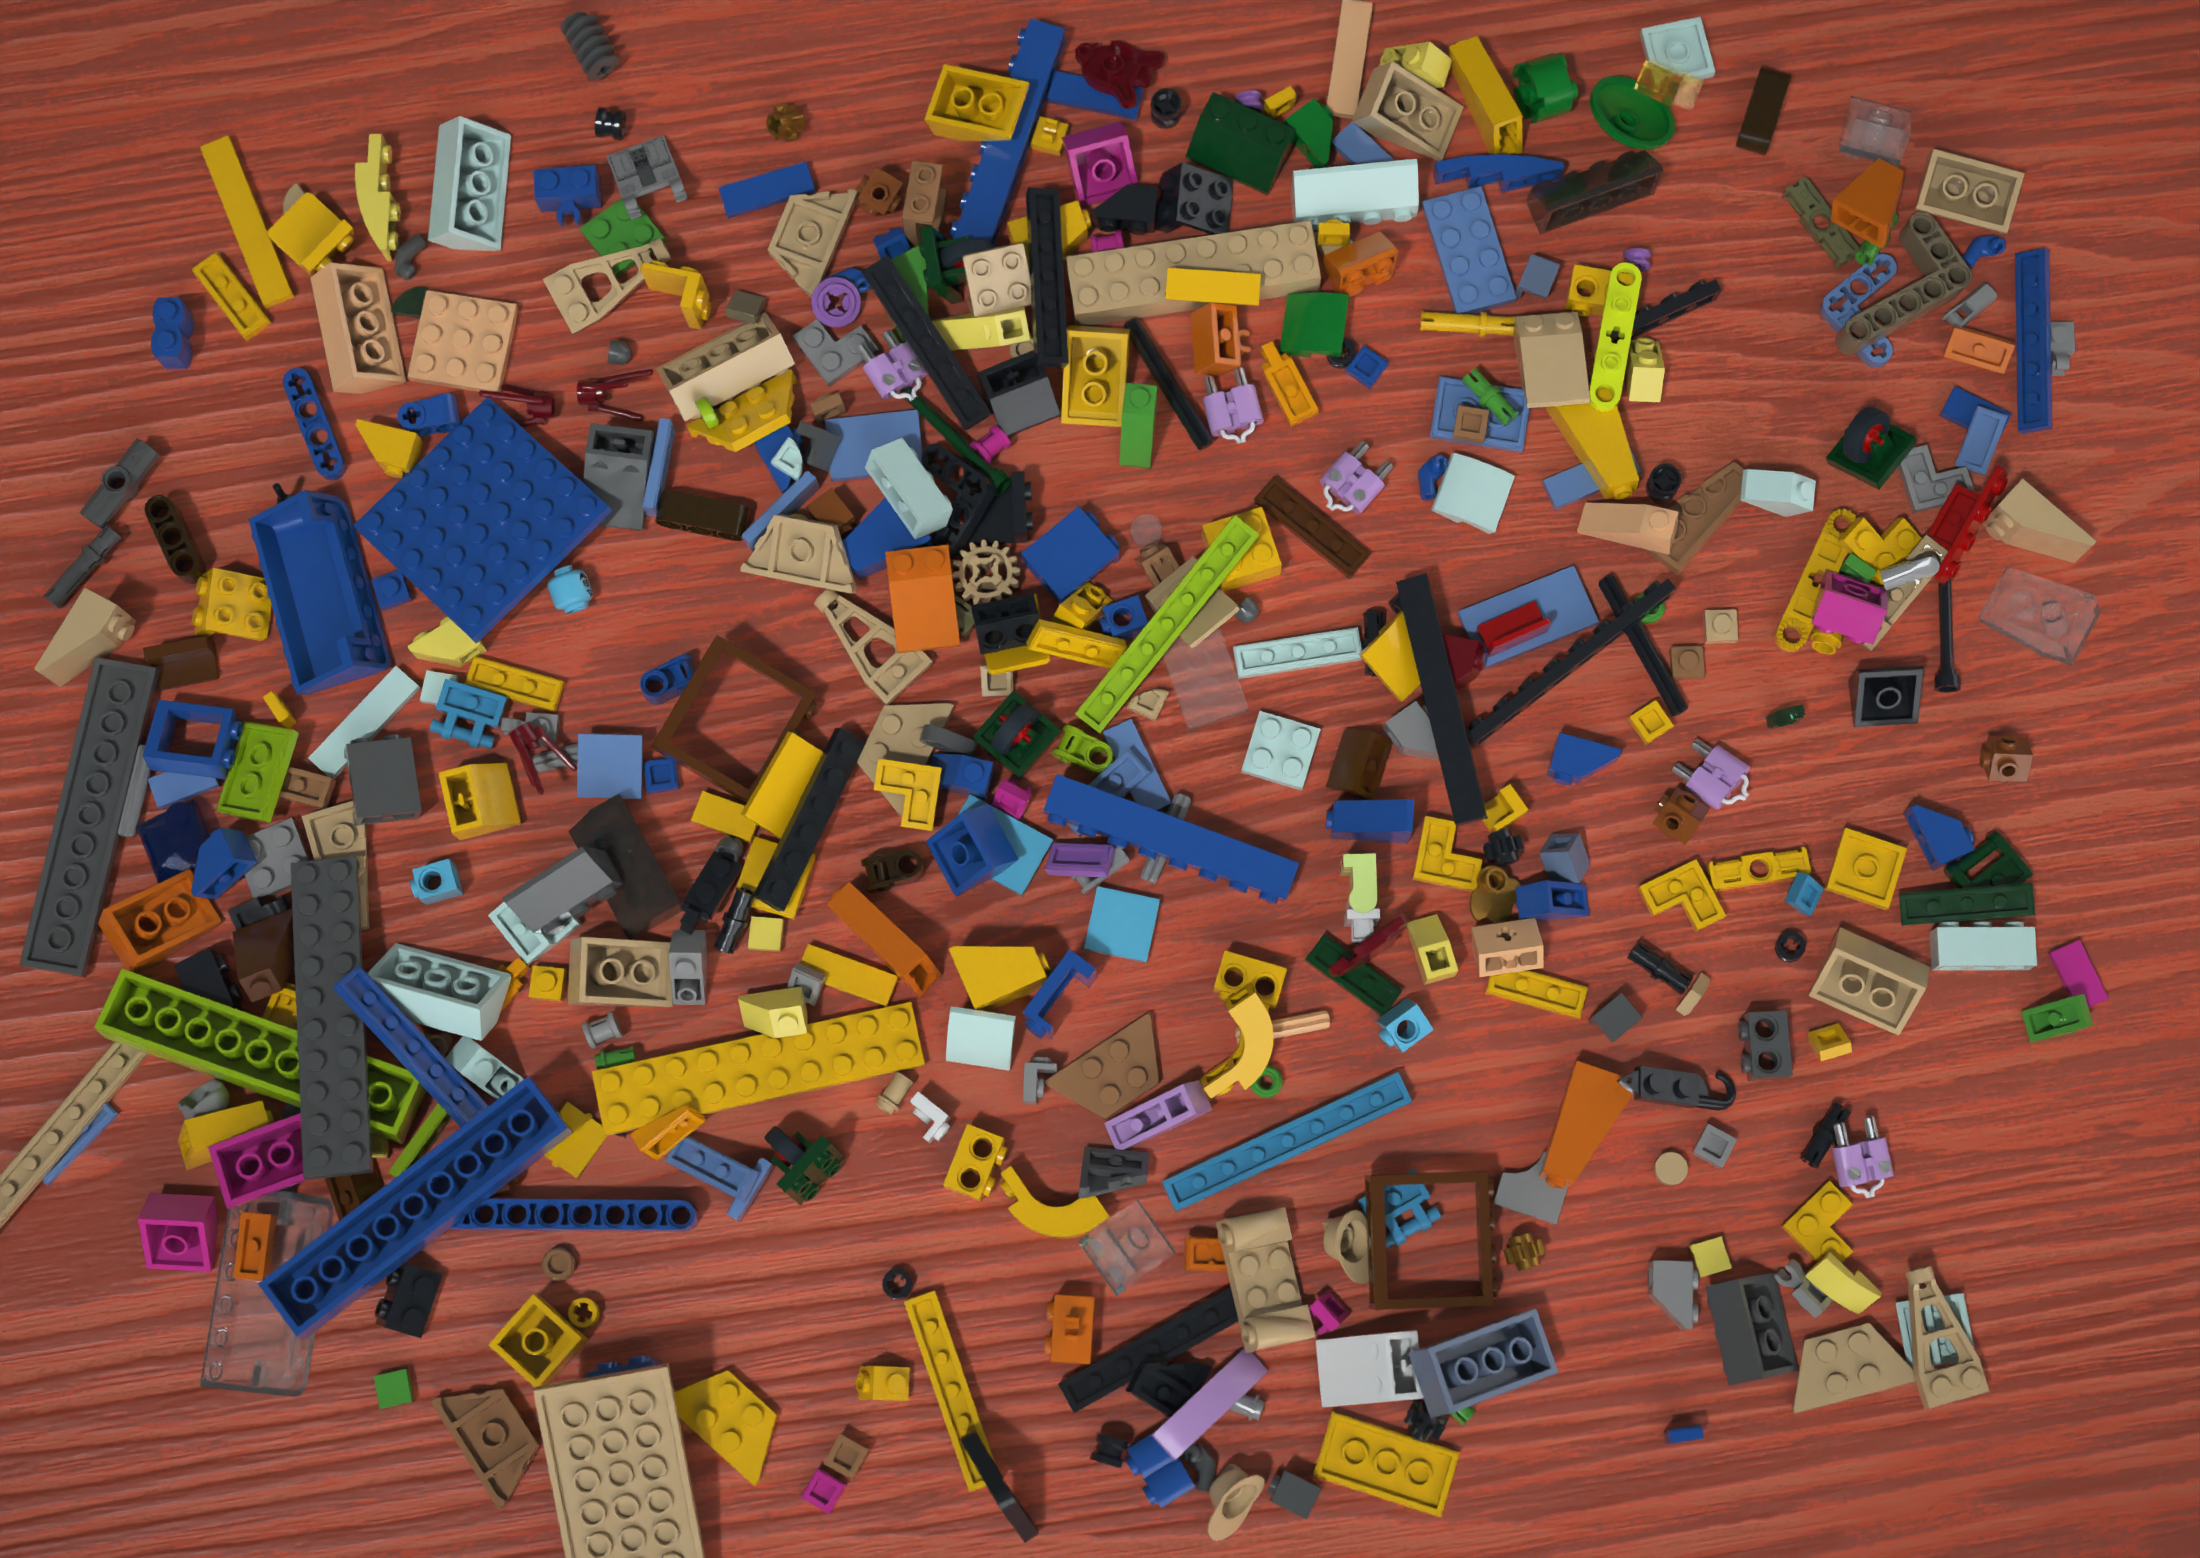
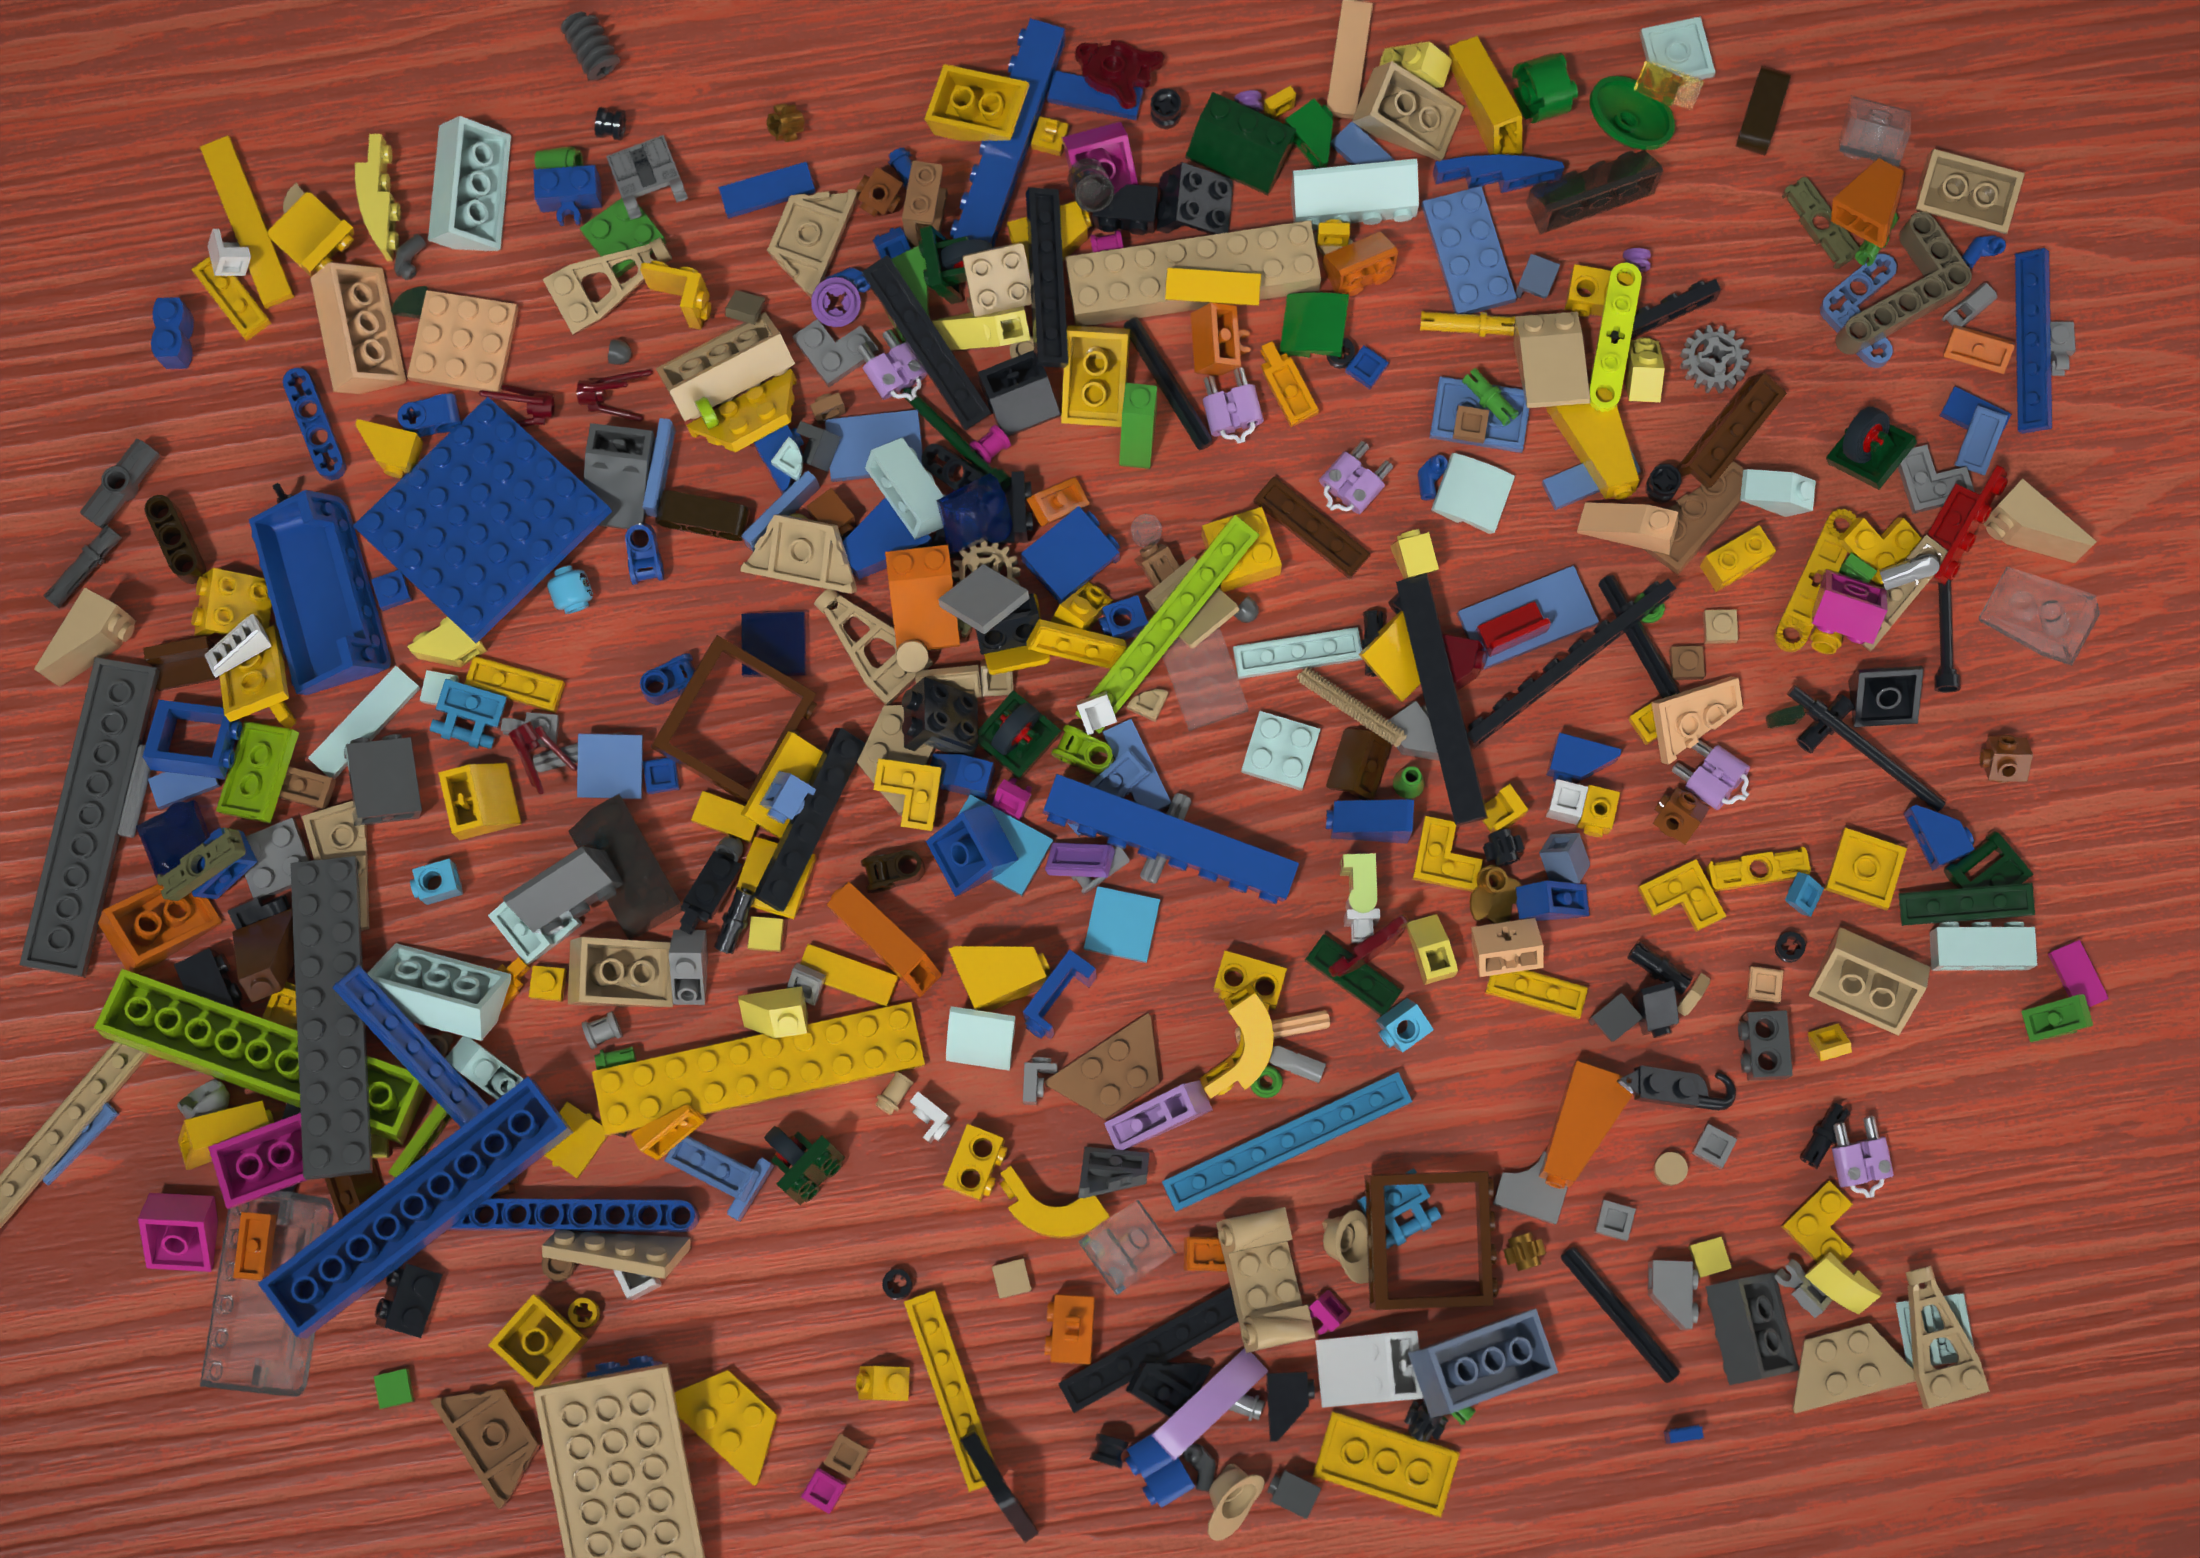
(217, 857): none -> olive piece
(227, 257): none -> white panel
(238, 646): none -> white slope
(255, 682): none -> yellow plate
(558, 158): none -> bright green cone
(622, 1252): none -> tan wing
(635, 1284): none -> white panel
(643, 556): none -> blue piece
(775, 640): none -> clear blue tile
(786, 797): none -> medium blue brick
(902, 163): none -> blue pin
(912, 655): none -> tan tile
(941, 713): none -> black bracket
(962, 678): none -> tan tile
(975, 514): none -> clear blue slope
(983, 598): none -> light grey tile
(1011, 1278): none -> tan tile
(1057, 501): none -> orange plate
(1090, 185): none -> clear smoke wheel
(1096, 712): none -> white panel
(1287, 1399): none -> black slope
(1297, 1063): none -> light grey bar
(1351, 706): none -> tan axle
(1408, 789): none -> bright green cone
(1414, 554): none -> light yellow slope
(1567, 802): none -> white panel
(1598, 811): none -> yellow brick
(1615, 1220): none -> light grey plate
(1620, 1315): none -> black axle
(1658, 1009): none -> black slope
(1692, 713): none -> light nougat wing
(1722, 348): none -> light grey gear
(1732, 429): none -> reddish brown fence
(1737, 558): none -> yellow brick
(1764, 985): none -> light nougat tile
(1818, 710): none -> black bar
(1818, 730): none -> black pin

